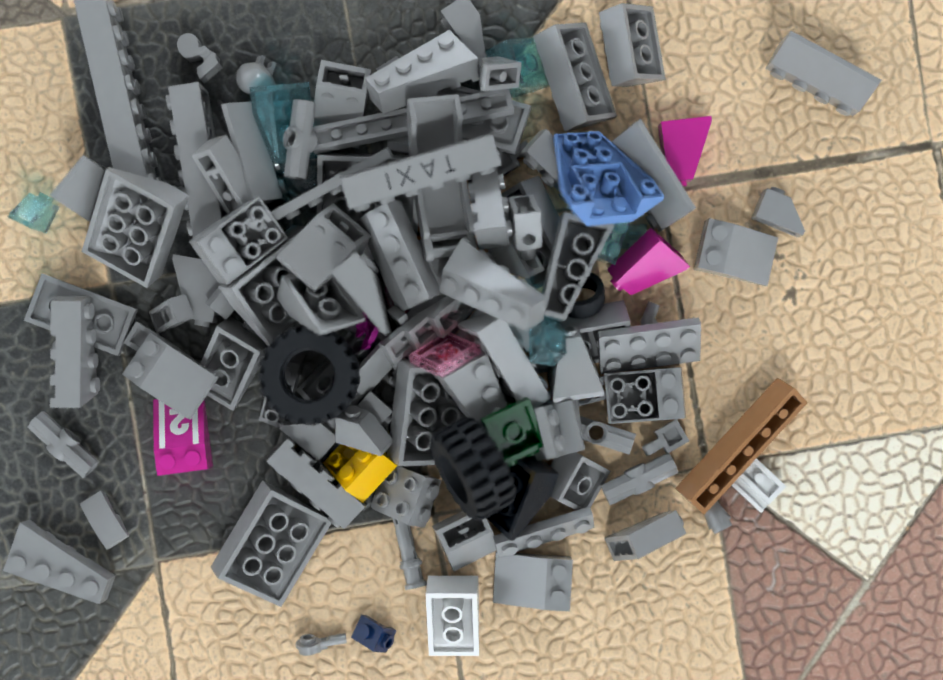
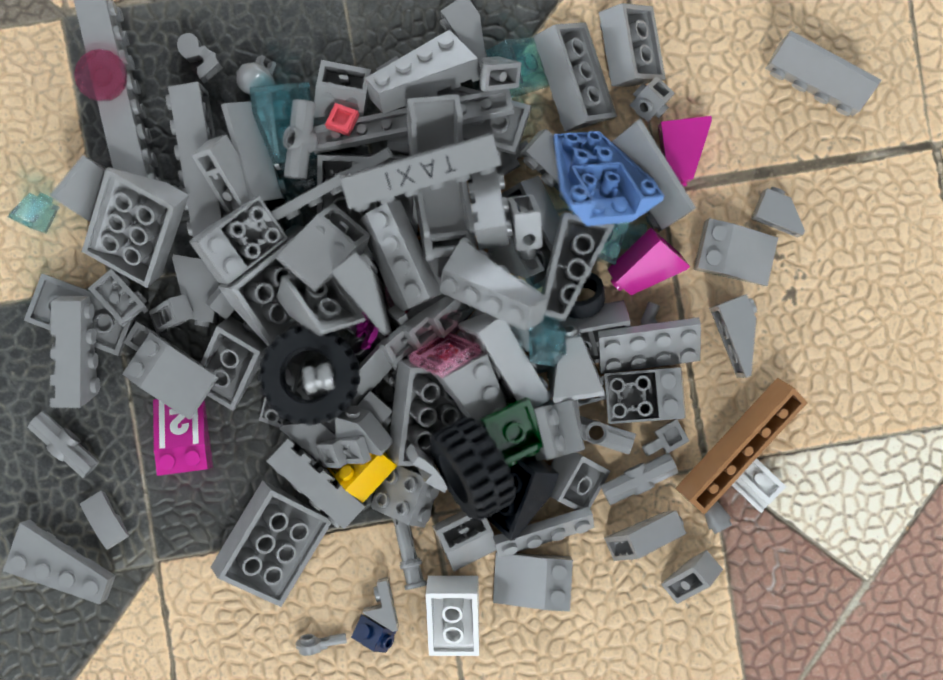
(100, 75): none -> clear pink tile
(117, 297): none -> light grey bracket
(324, 375): none -> light grey wheel
(342, 119): none -> coral tile
(343, 451): none -> light grey slope
(385, 612): none -> light grey slope
(426, 467): none -> light grey slope
(652, 99): none -> light grey brick
(692, 577): none -> light grey slope
(737, 328): none -> light grey slope

